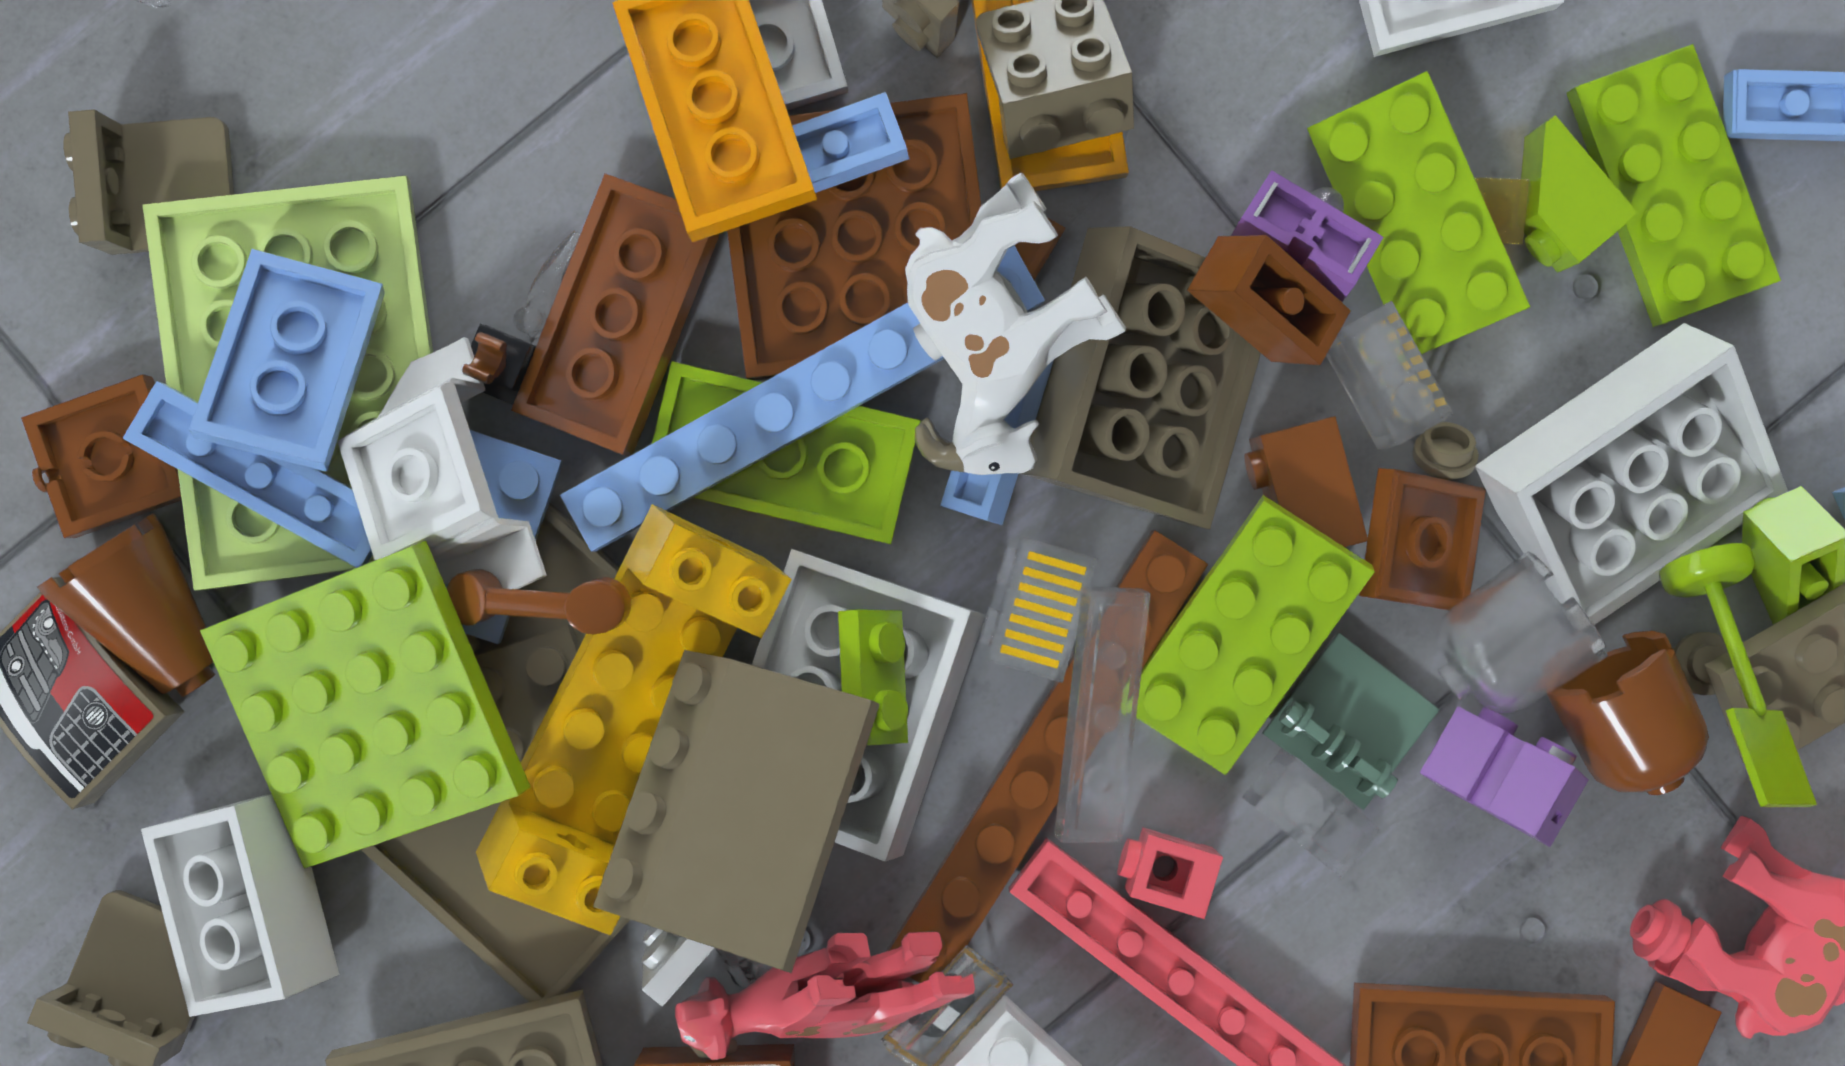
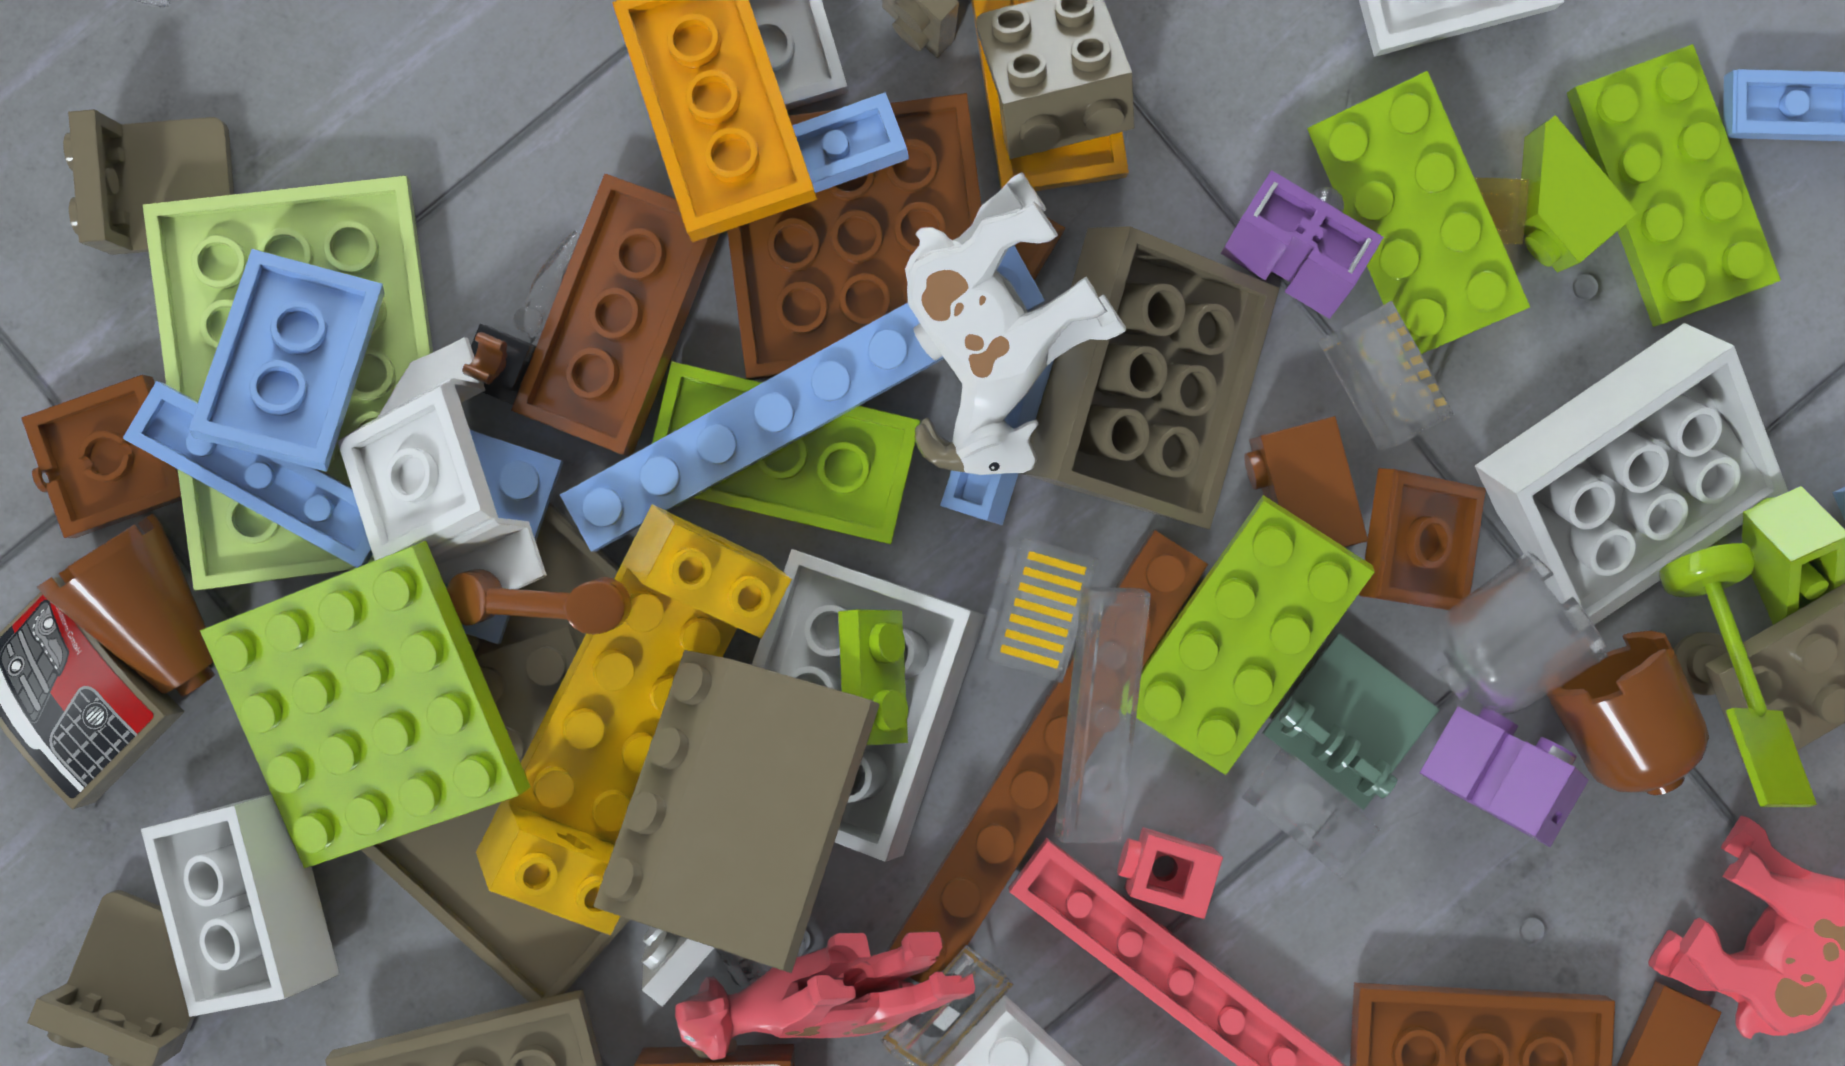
(1269, 299): dark orange brick -> none
(1446, 451): dark tan plate -> none
(1660, 931): coral plate -> none

